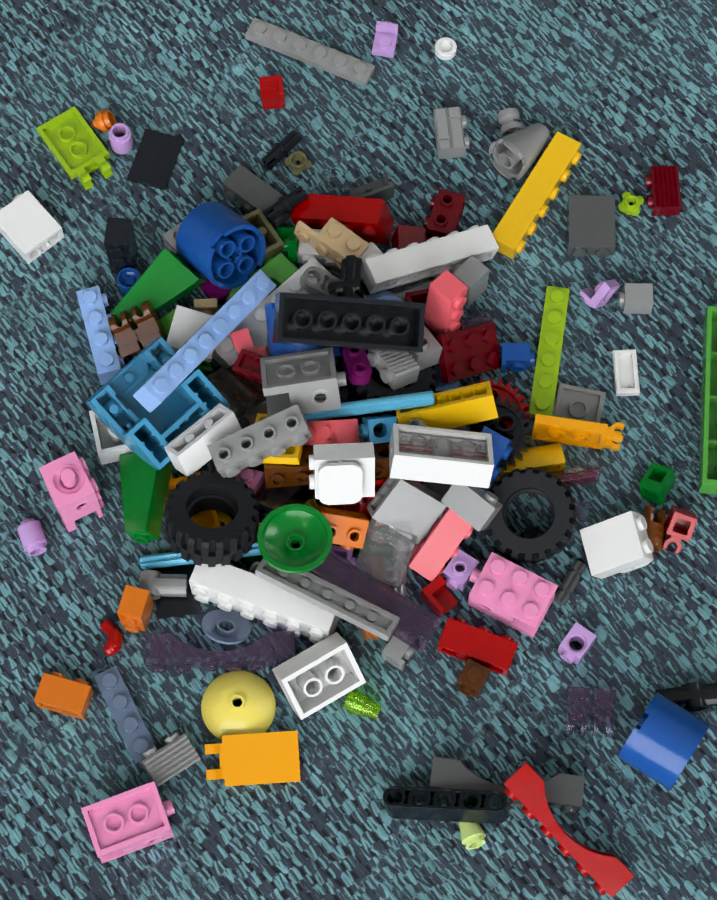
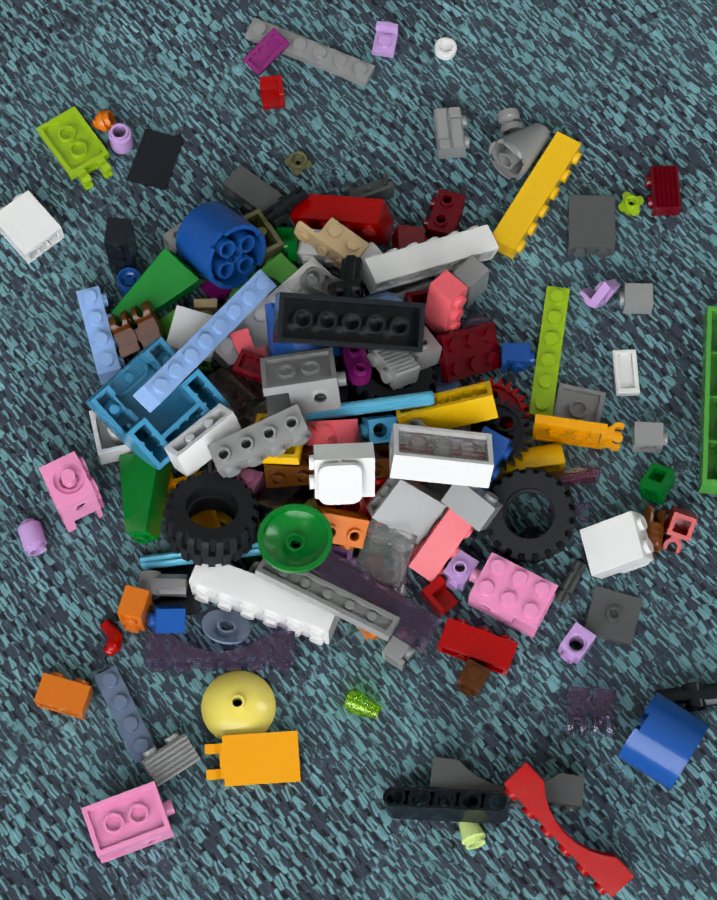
(166, 619): none -> blue brick
(266, 51): none -> magenta plate
(281, 149): black axle -> none
(319, 675): white brick -> none
(613, 615): none -> dark grey plate
(648, 437): none -> light grey brick

